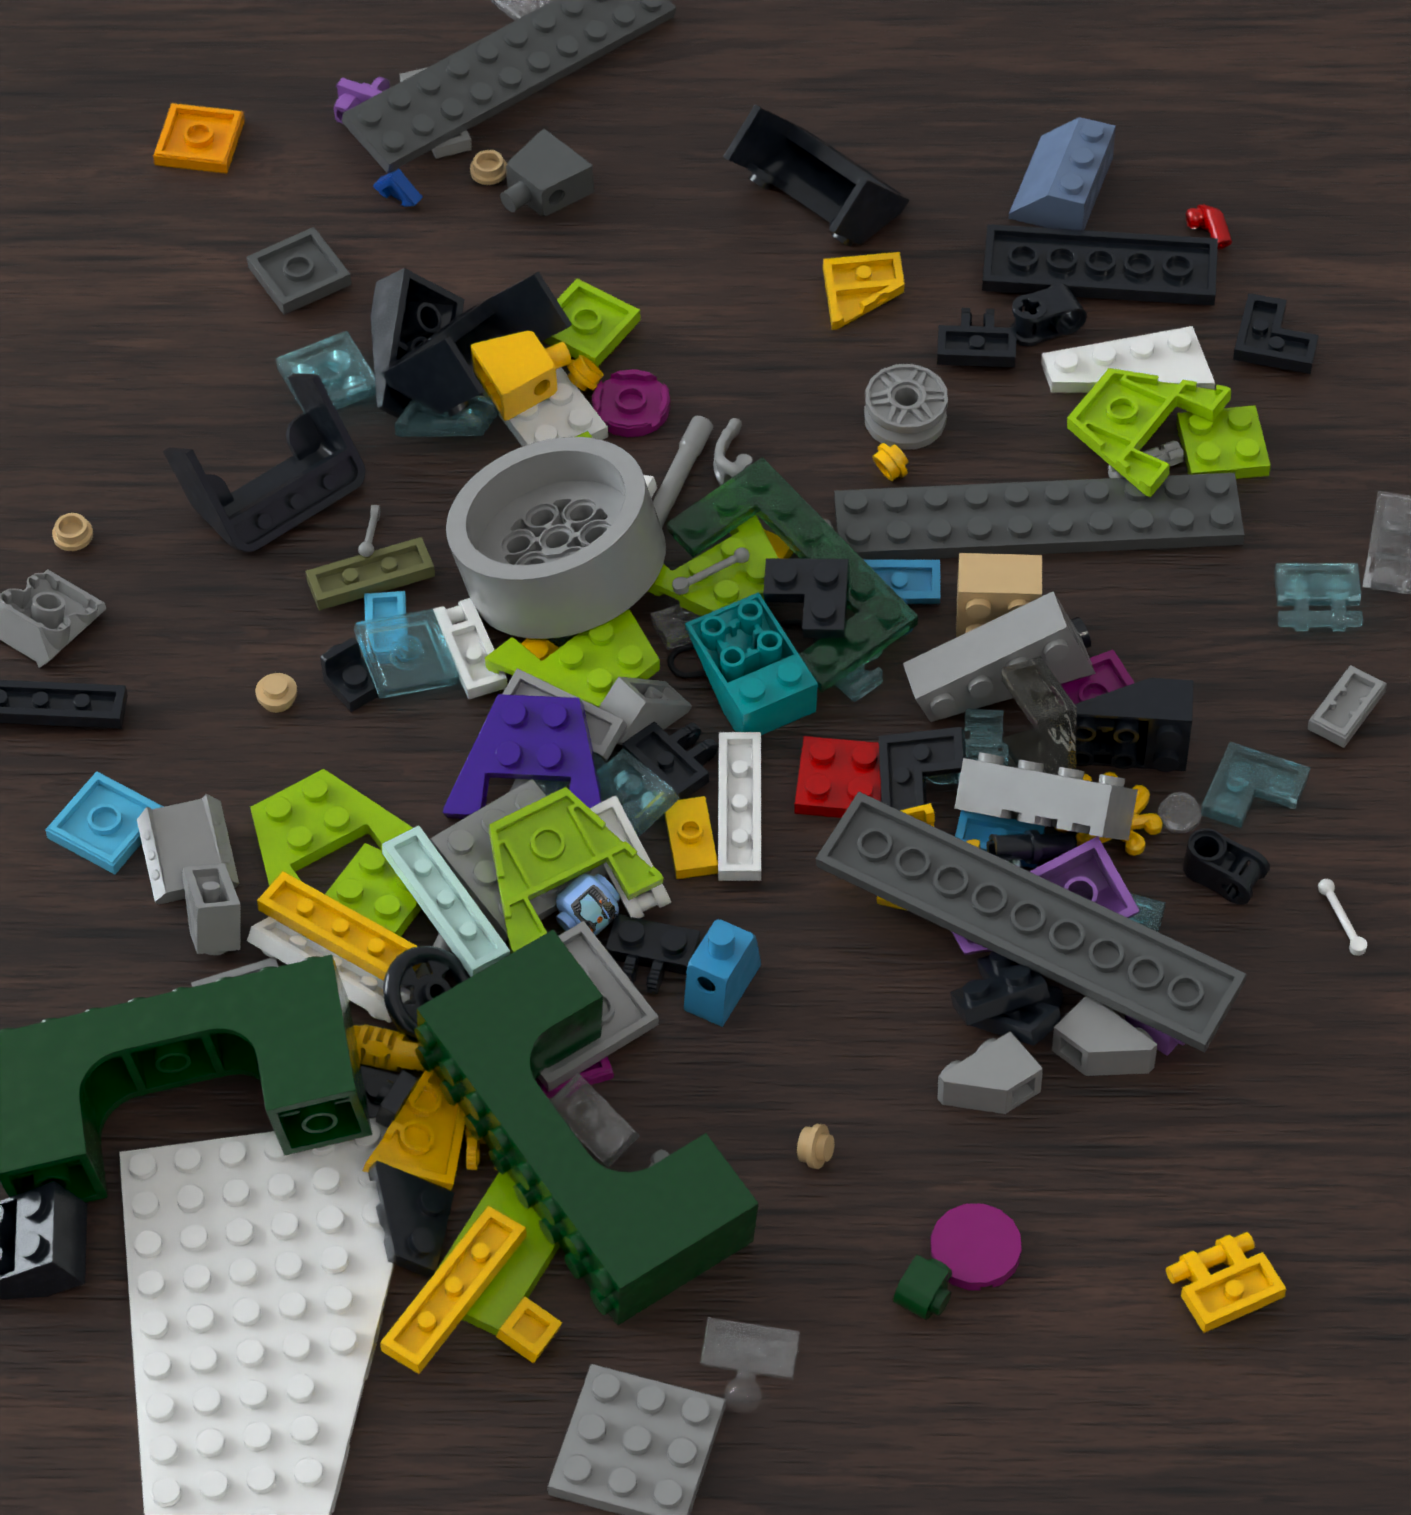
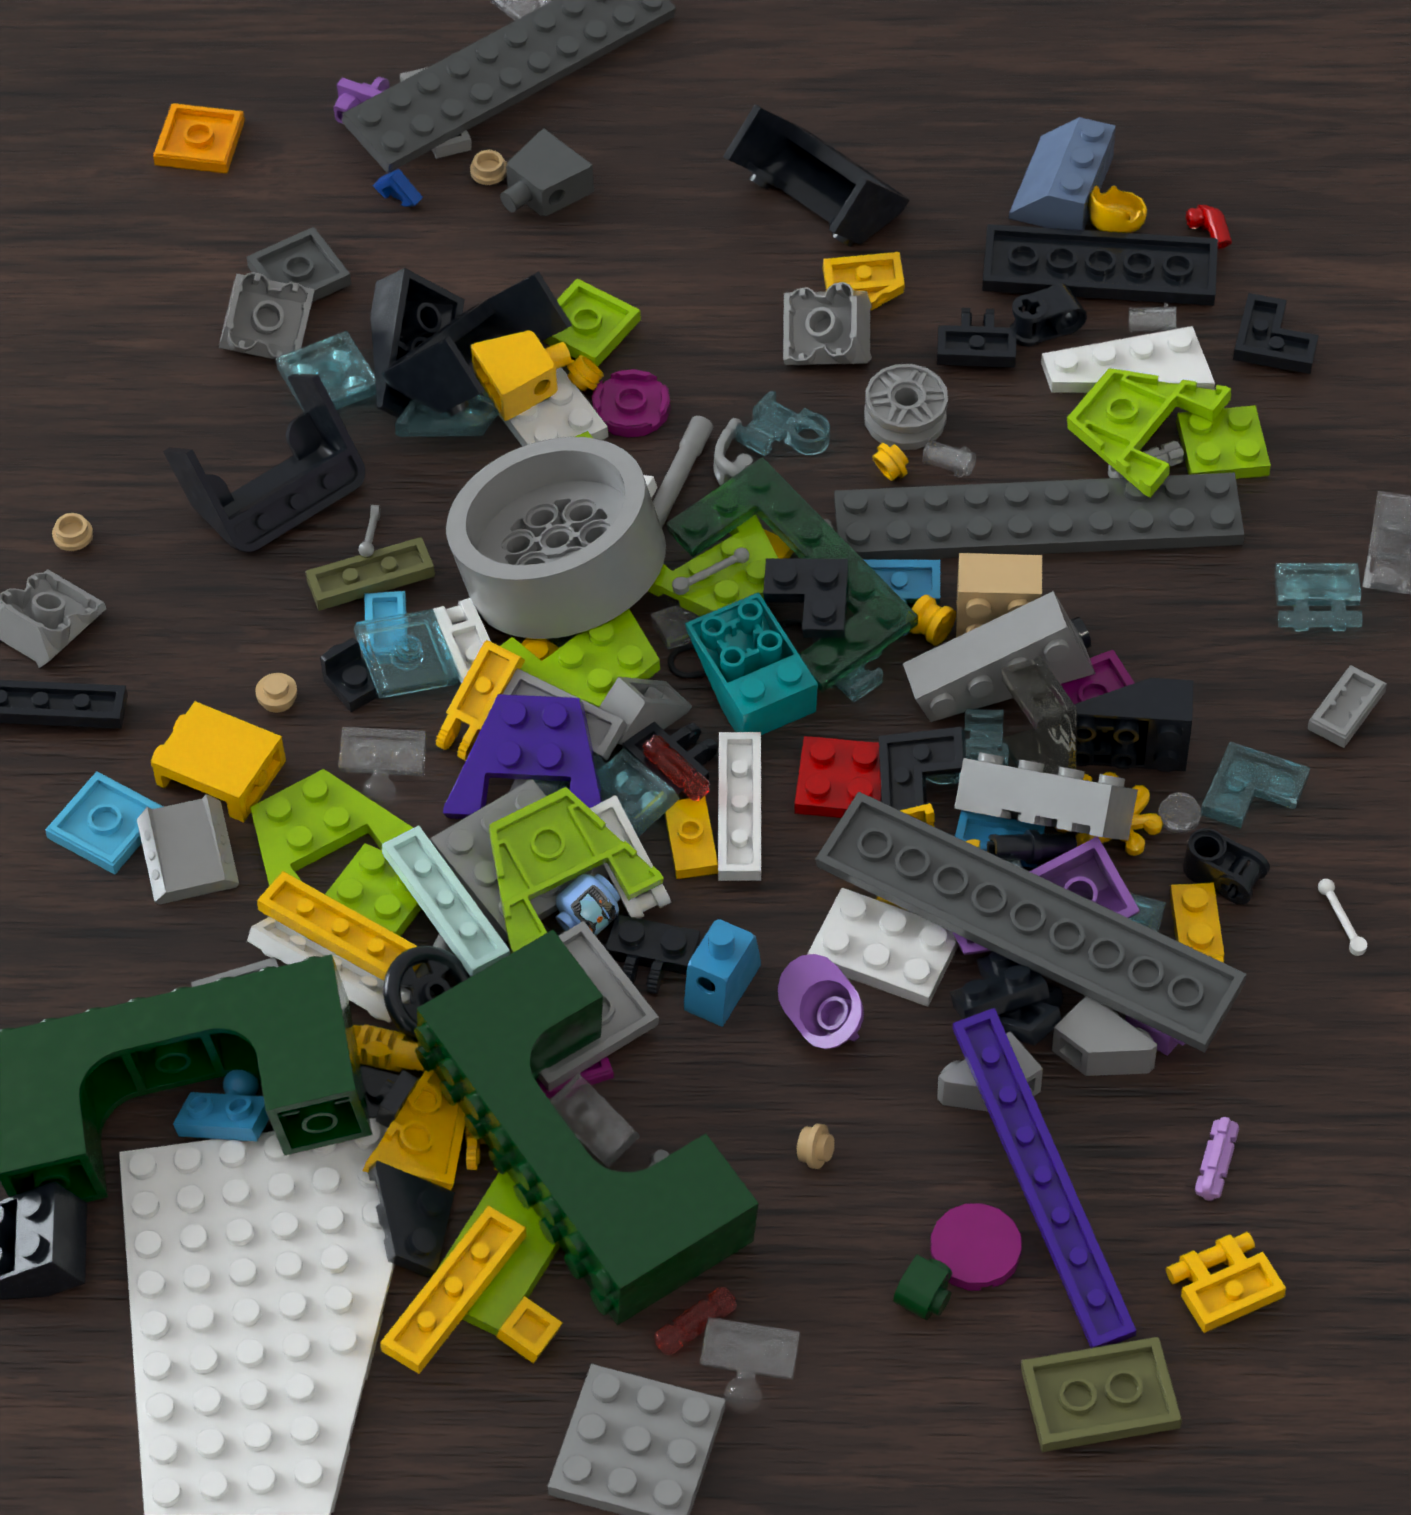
(212, 909): light grey slope -> none
(220, 758): none -> yellow panel
(225, 1116): none -> dark azure plate
(265, 316): none -> light grey slope
(382, 754): none -> clear plate
(473, 701): none -> yellow hinge
(676, 768): none -> clear red axle
(694, 1320): none -> clear red axle
(774, 421): none -> clear light blue piece
(820, 1001): none -> medium lavender piece
(826, 326): none -> light grey slope
(885, 946): none -> white plate
(933, 620): none -> yellow wheel
(950, 458): none -> clear pin
(1044, 1180): none -> dark purple plate
(1100, 1394): none -> olive plate
(1116, 210): none -> yellow hair
(1152, 318): none -> clear pin
(1197, 918): none -> yellow hinge
(1217, 1158): none -> lavender axle

